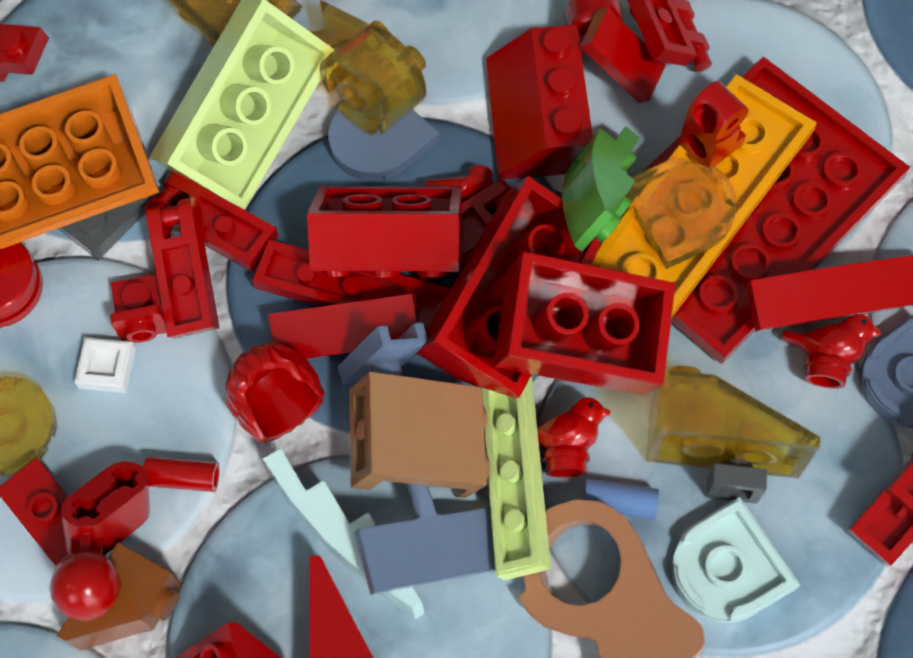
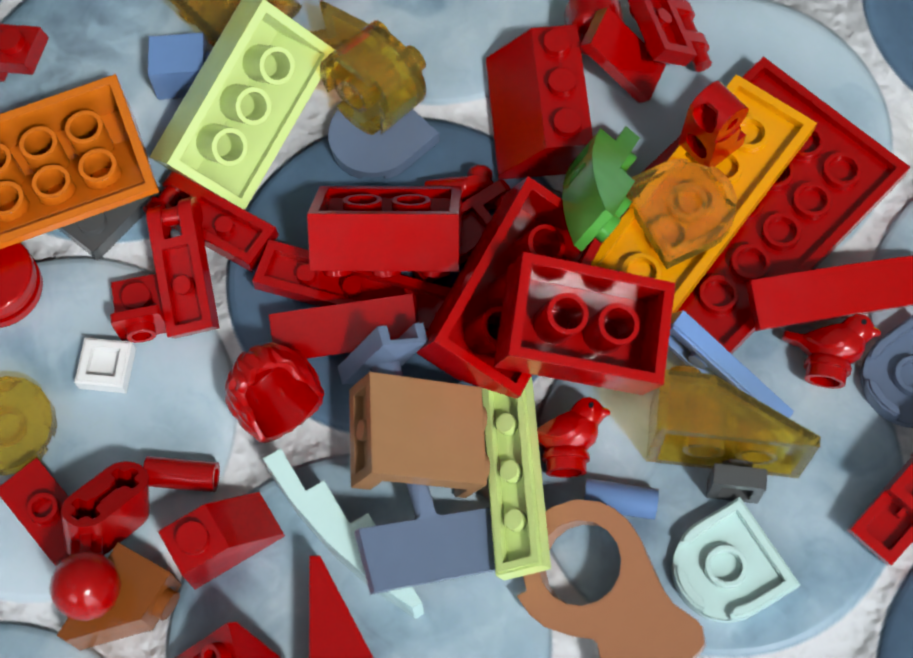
(175, 63): none -> medium blue brick
(220, 536): none -> red slope
(700, 350): none -> medium blue tile

